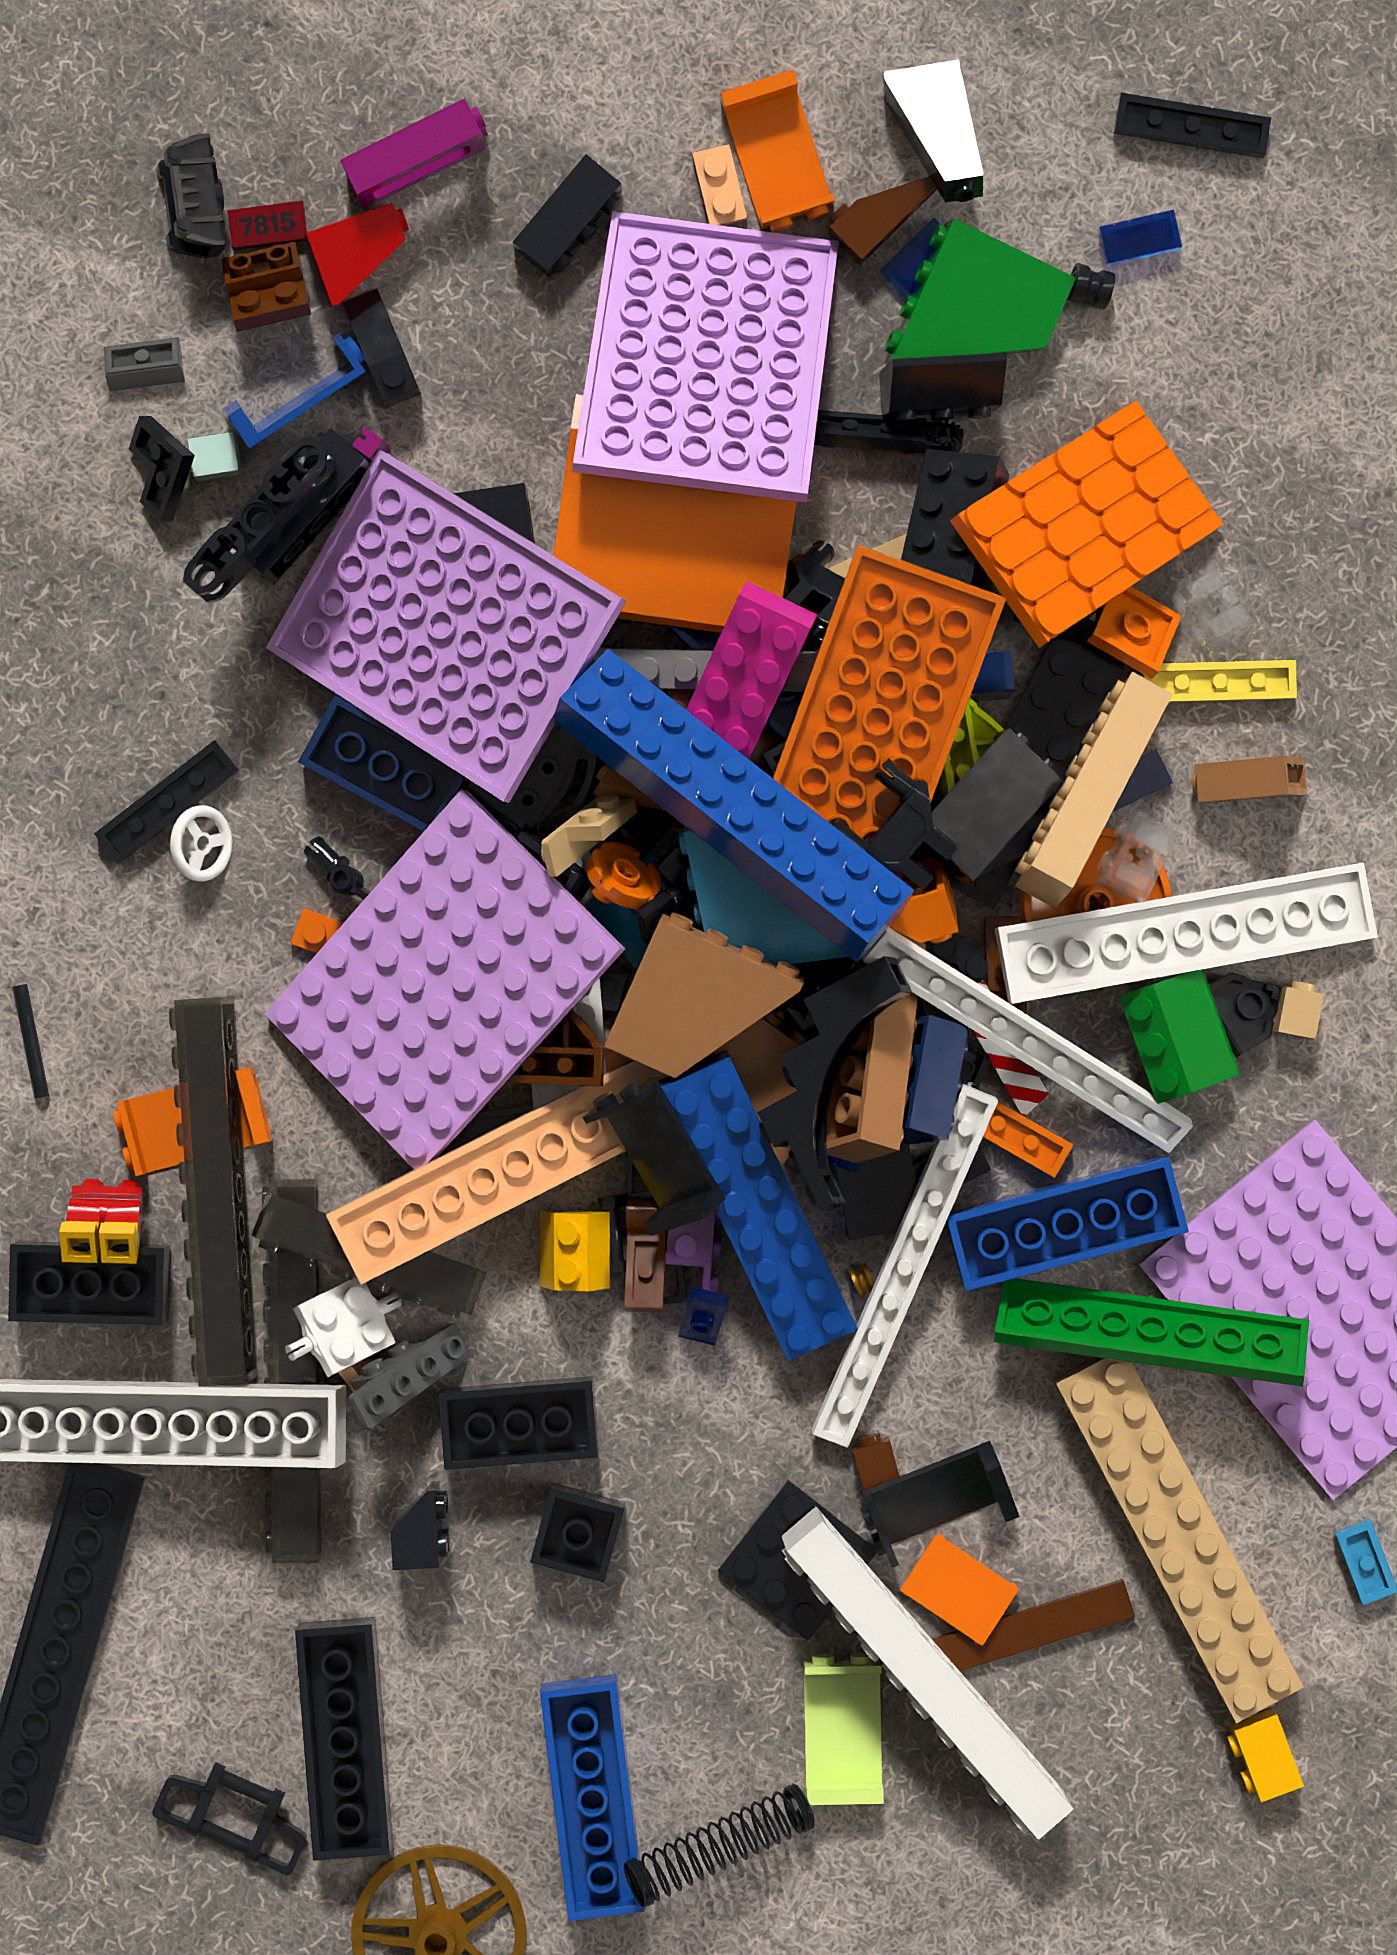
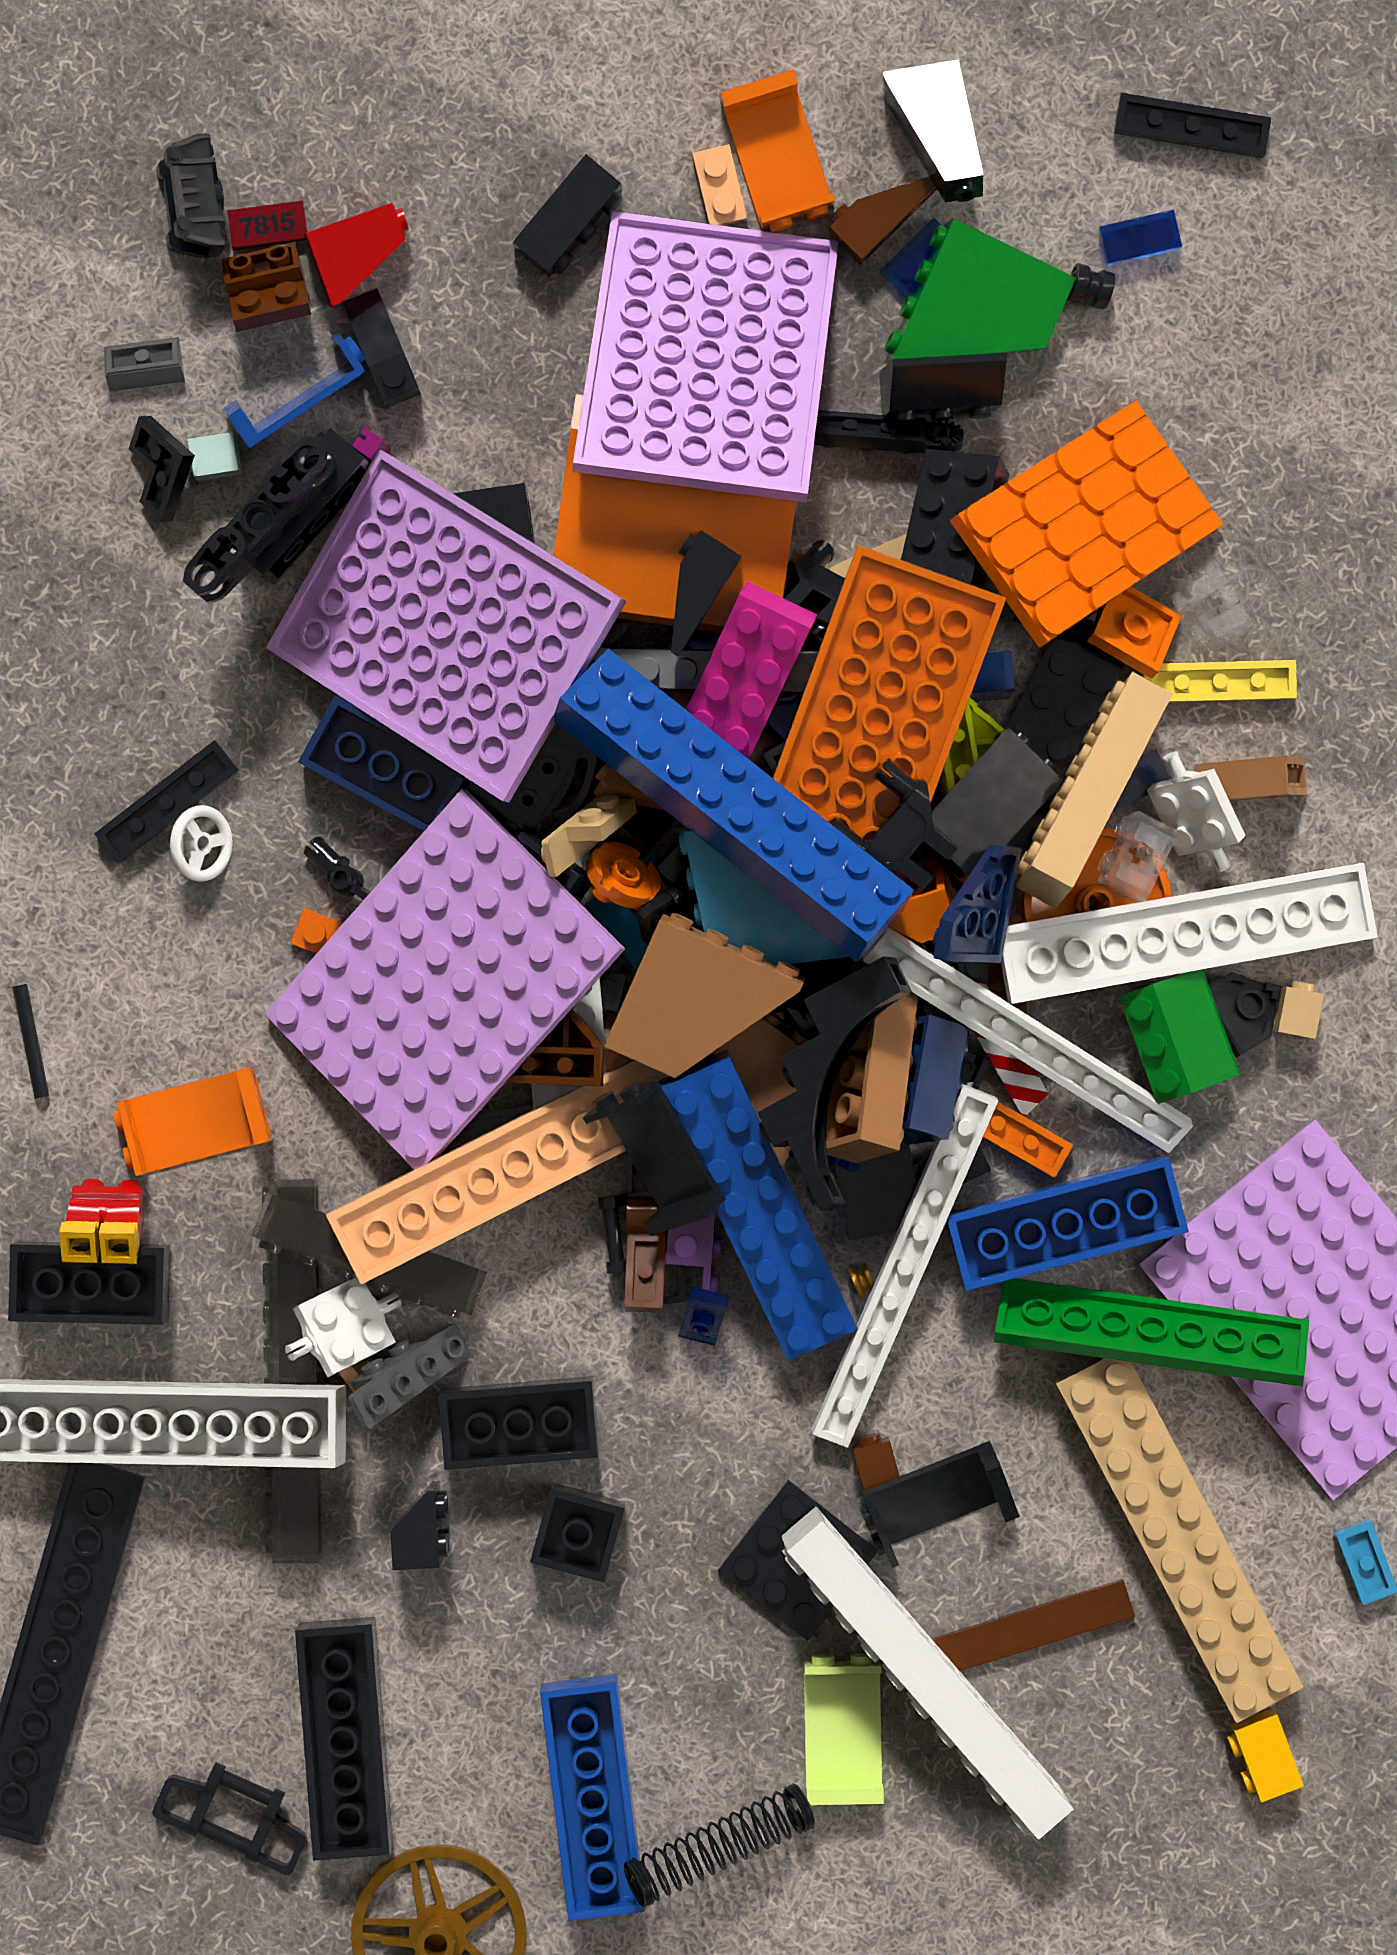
(214, 1190): clear smoke brick -> none
(415, 152): magenta piece -> none
(574, 1250): yellow slope -> none
(701, 577): none -> black slope
(959, 1589): orange piece -> none
(980, 912): none -> dark blue plate
(1198, 810): none -> white plate

